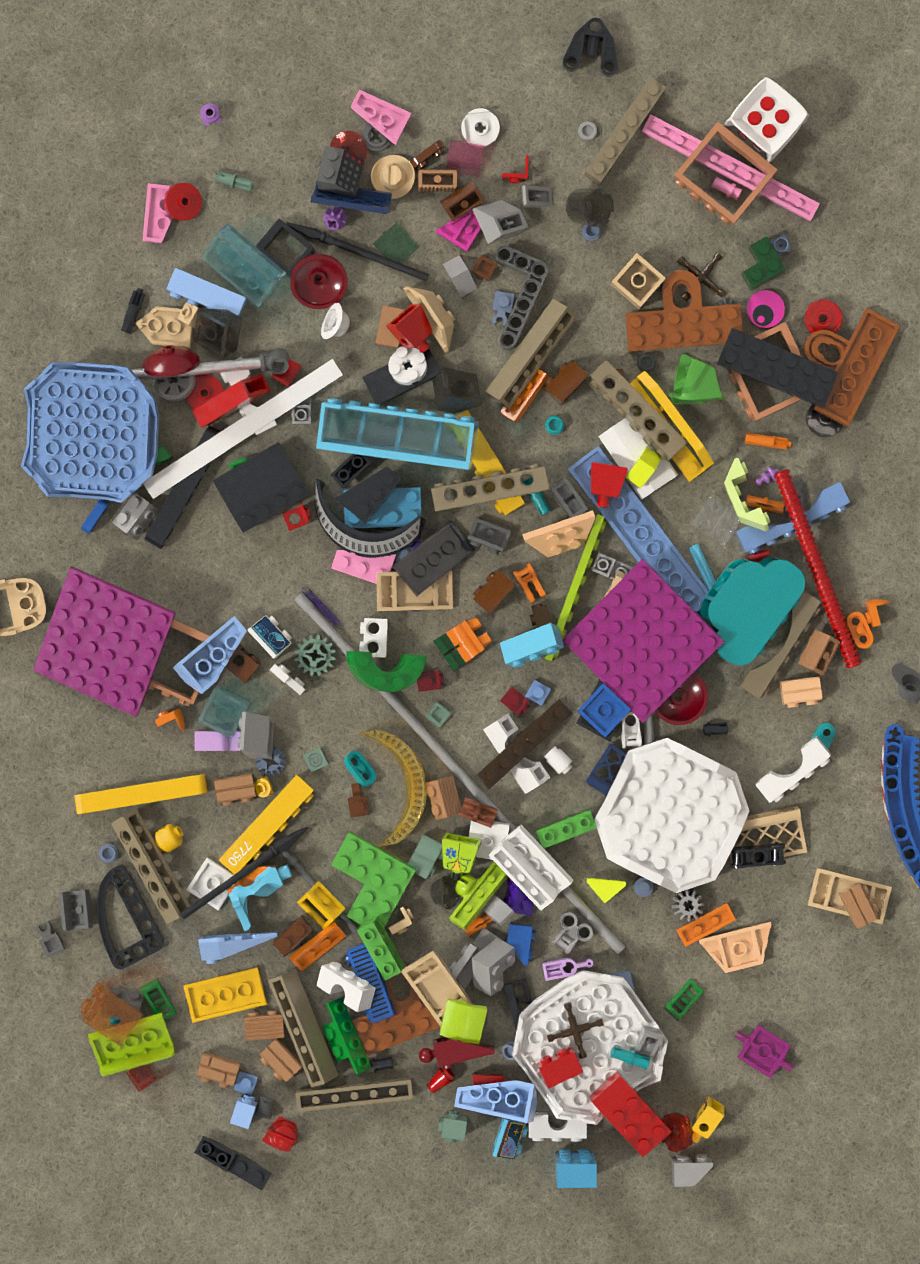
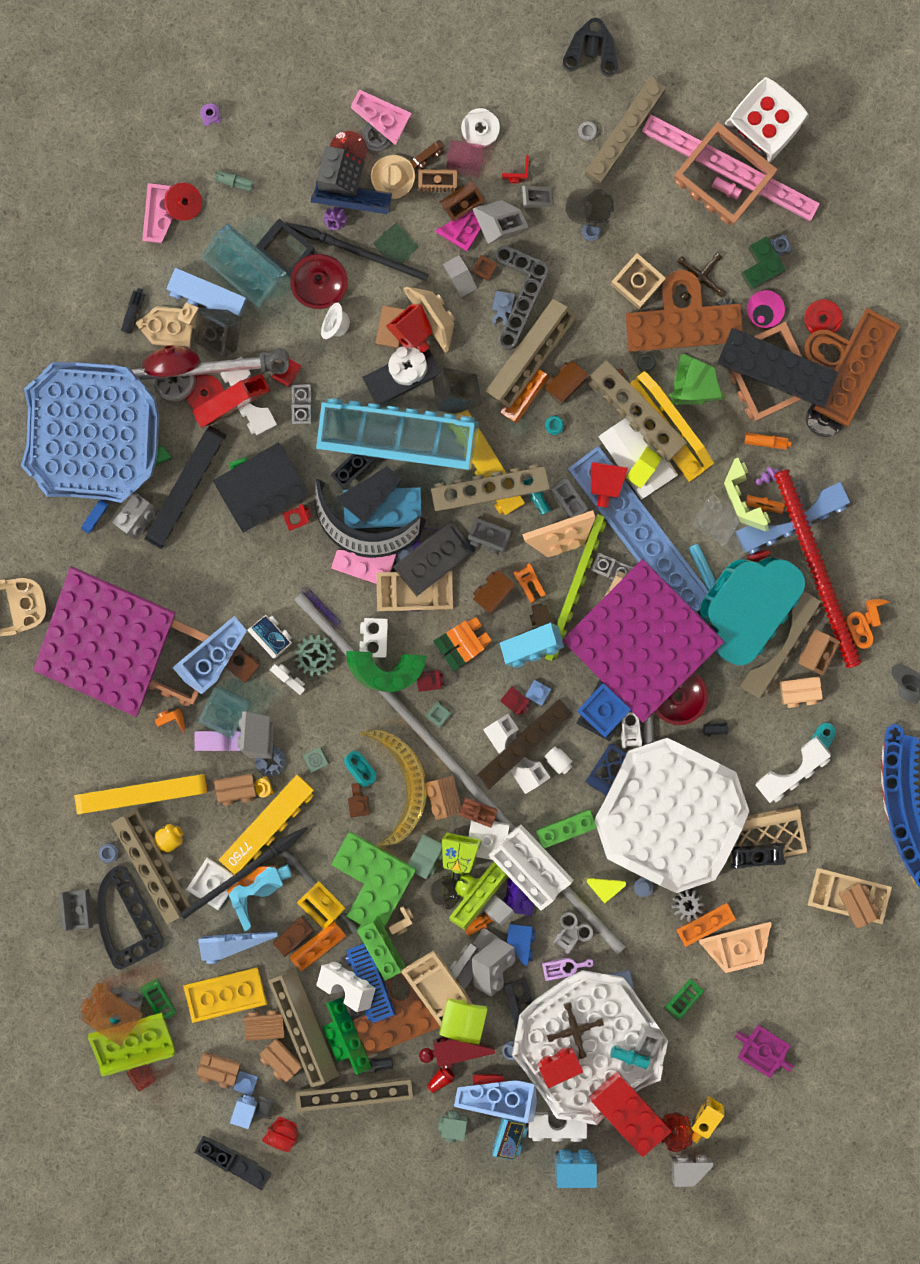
(51, 942): dark grey plate -> none
(242, 428): white sticker -> none

